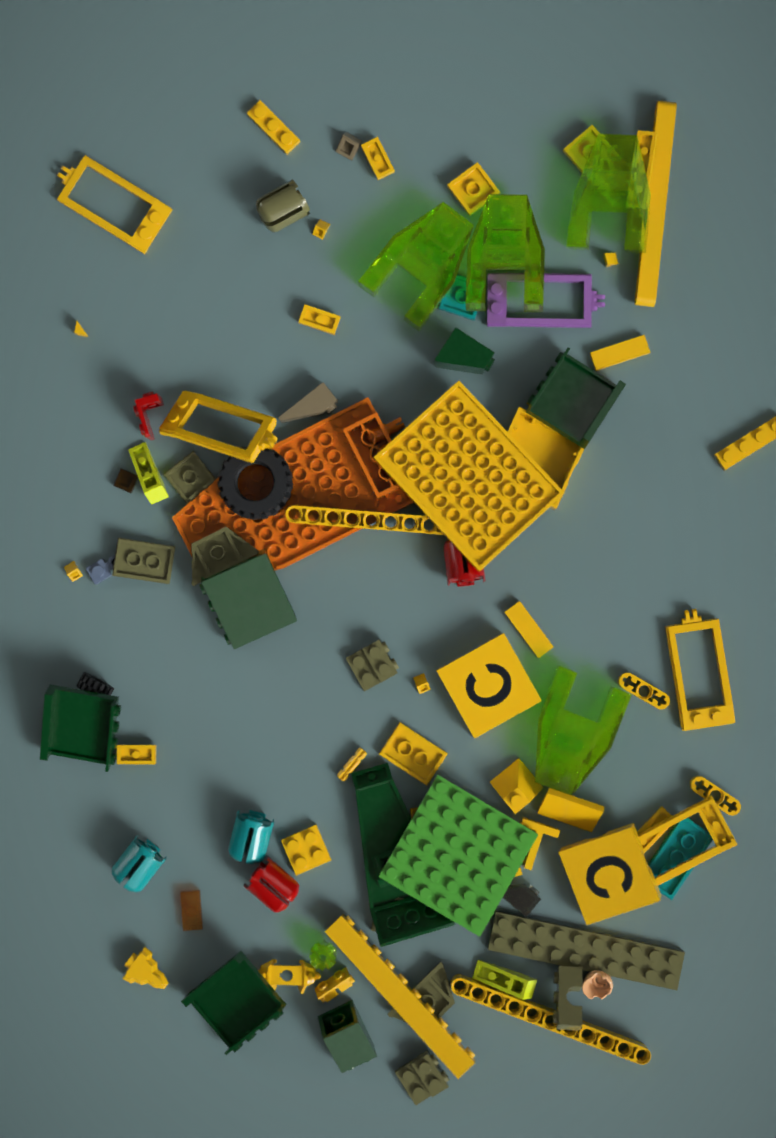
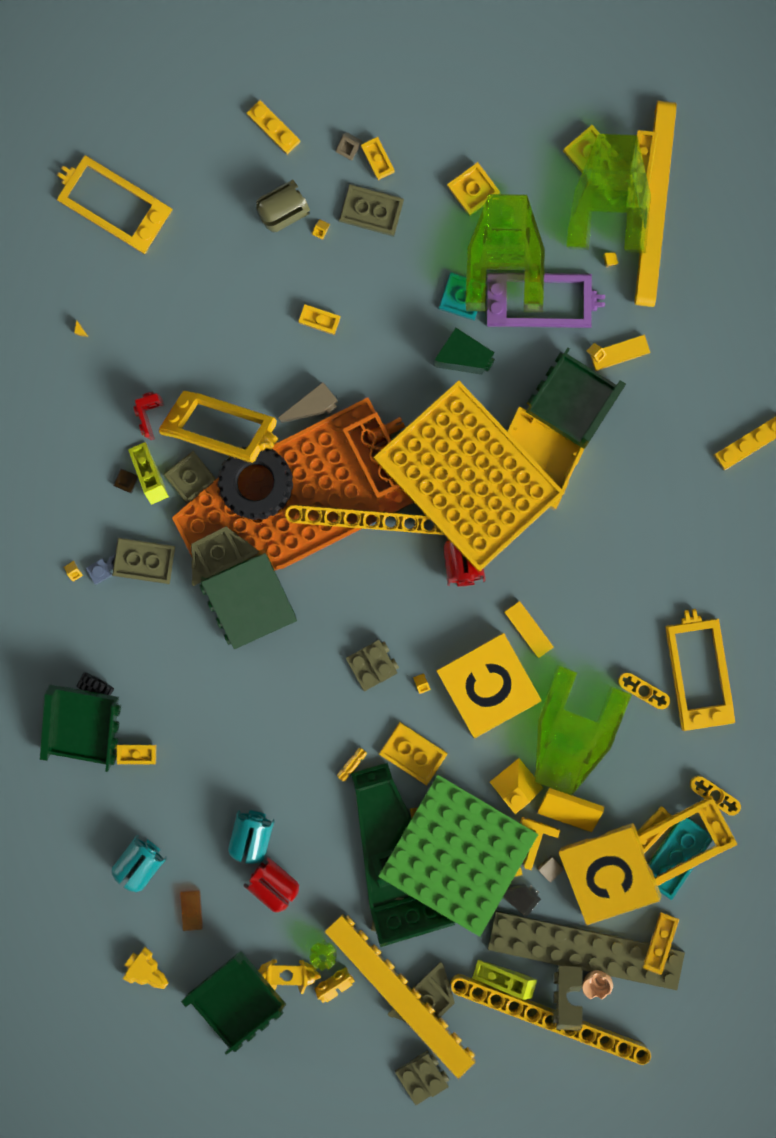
(306, 849): yellow plate -> none
(346, 1036): dark green slope -> none
(371, 210): none -> olive tile
(430, 252): clear neon green wedge -> none
(550, 868): none -> dark tan slope
(596, 352): none -> yellow piece
(660, 943): none -> yellow tile

